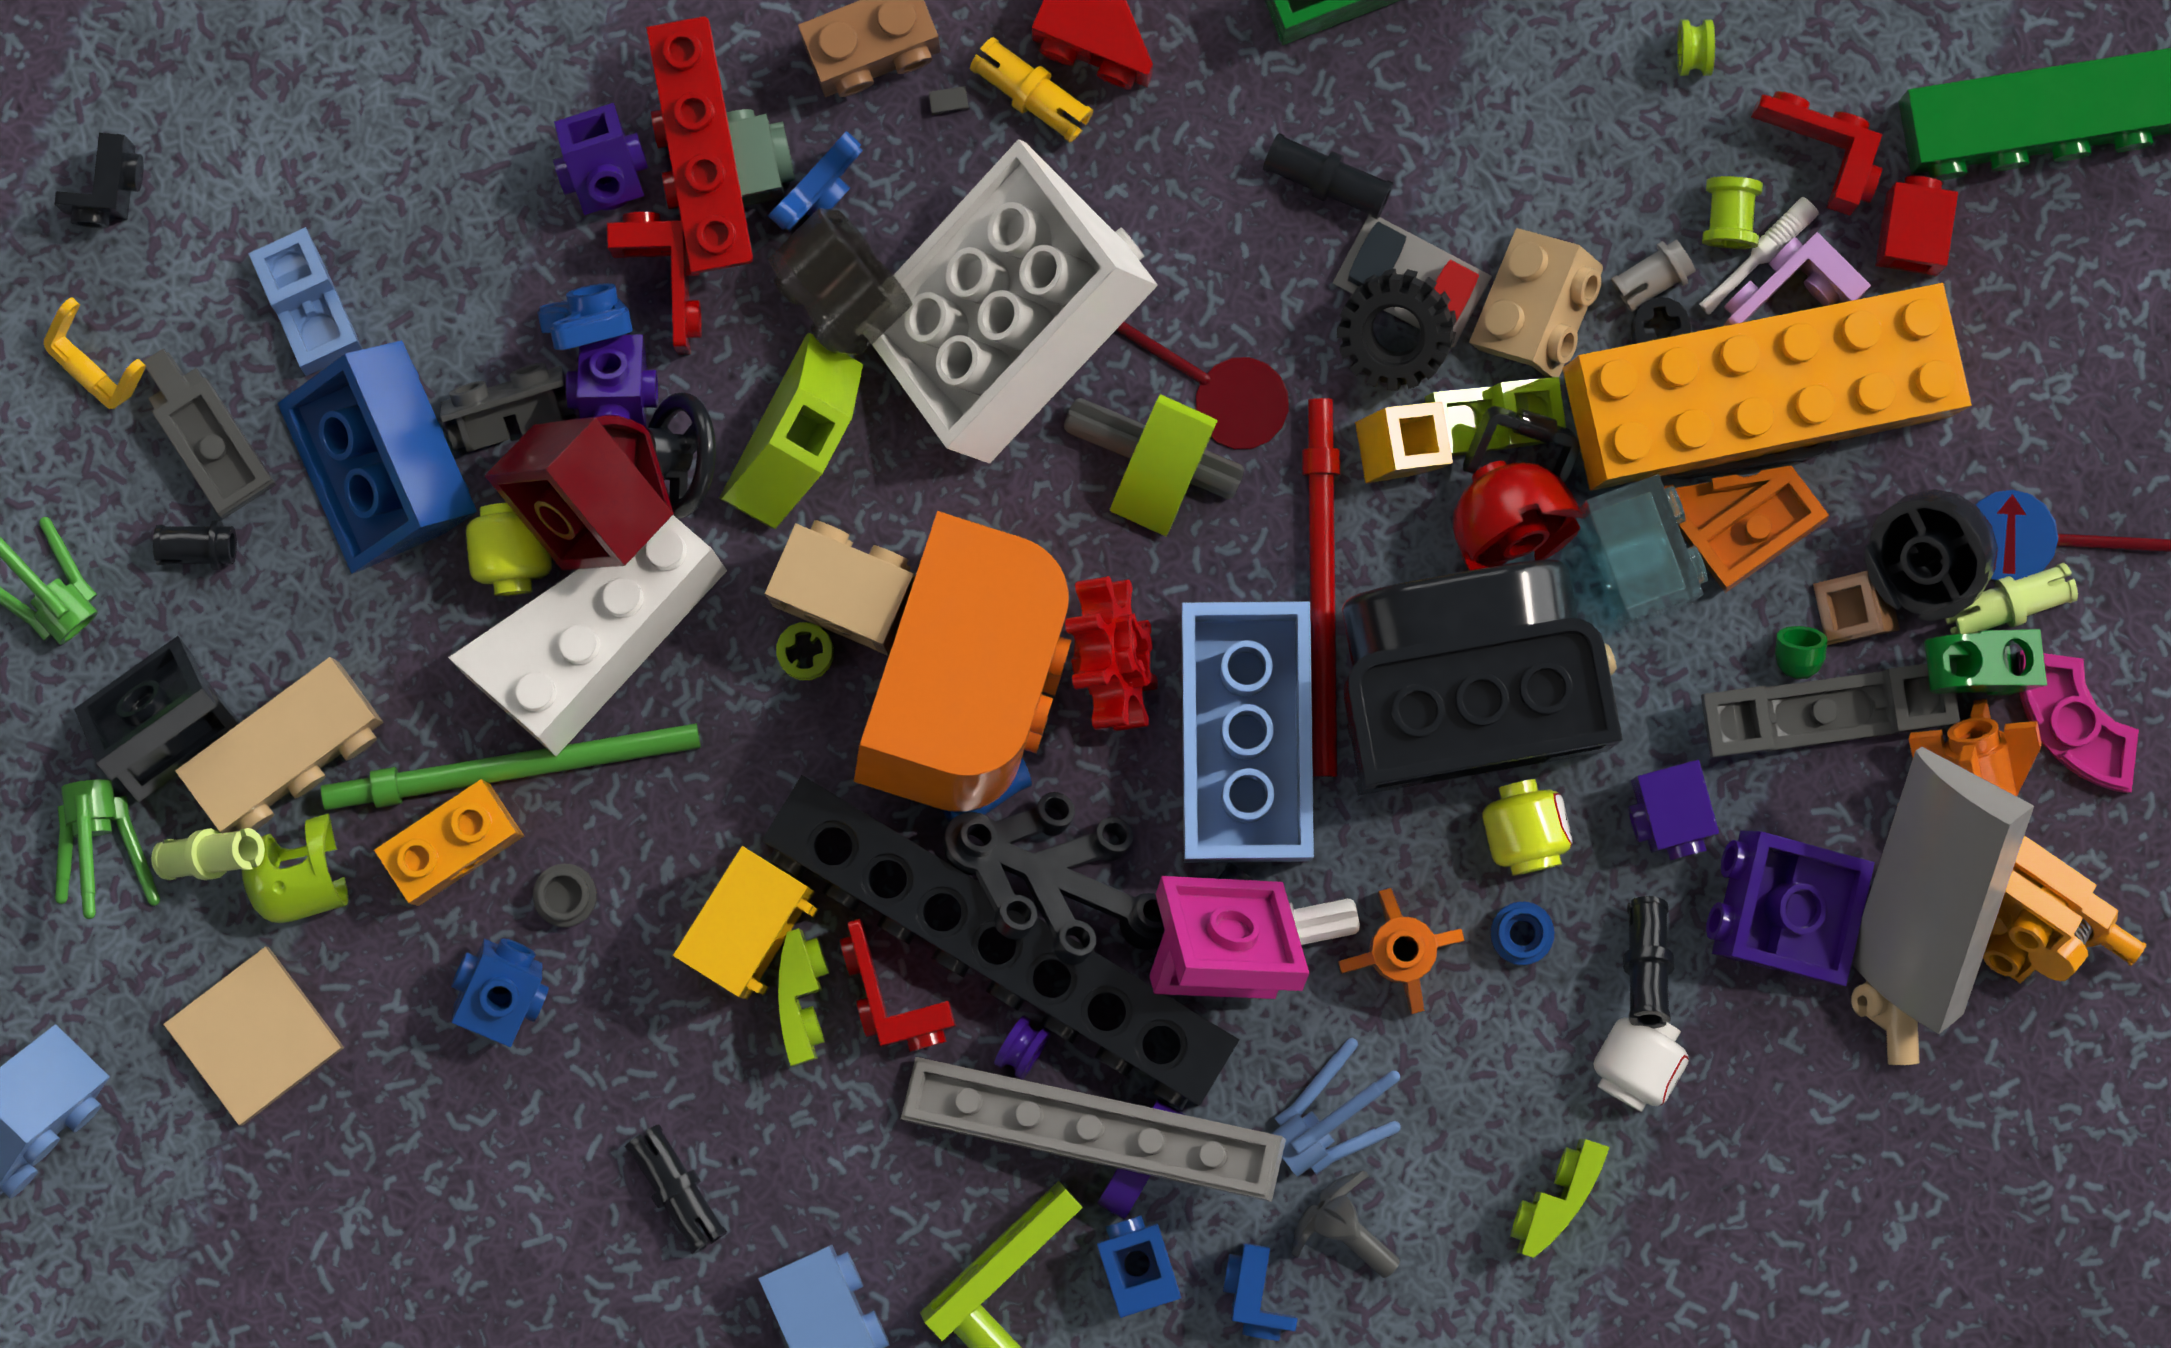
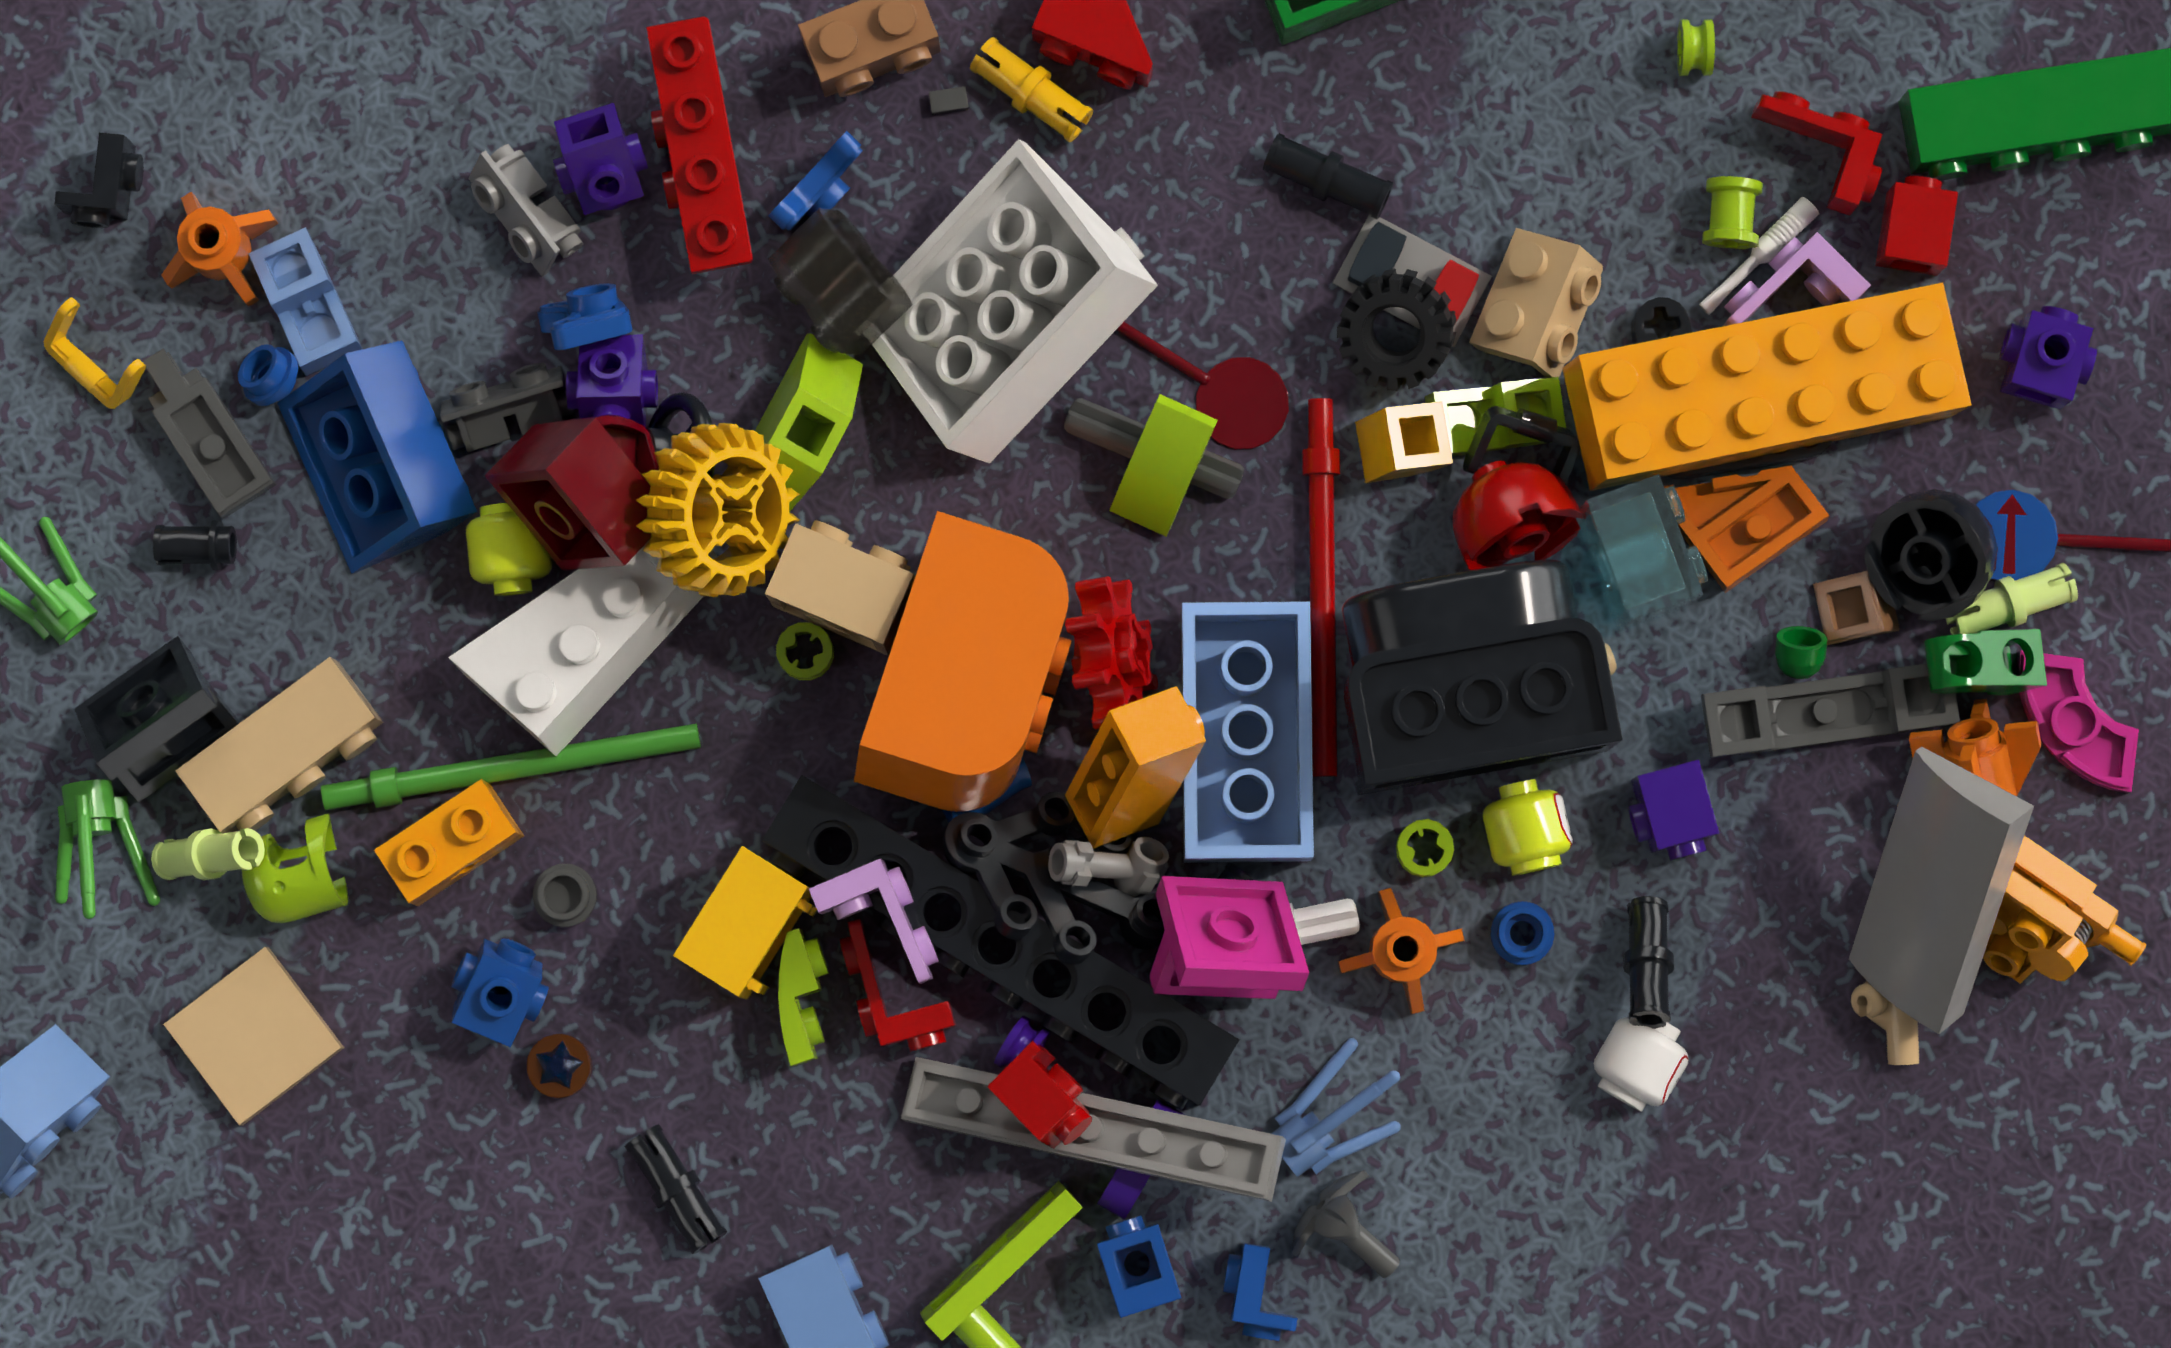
(225, 258): none -> orange brick
(268, 374): none -> blue plate
(505, 187): none -> light grey hinge
(559, 1065): none -> reddish brown tile
(646, 236): red bracket -> none
(696, 512): none -> yellow gear
(760, 156): sand green brick -> none
(850, 895): none -> lavender bracket
(1042, 1097): none -> red brick
(1132, 872): none -> light grey bar
(1135, 766): none -> light orange brick
(1406, 853): none -> lime bush
(1547, 1216): lime slope -> none
(1654, 275): light grey pin -> none
(1790, 906): dark purple plate -> none
(2036, 375): none -> dark purple brick

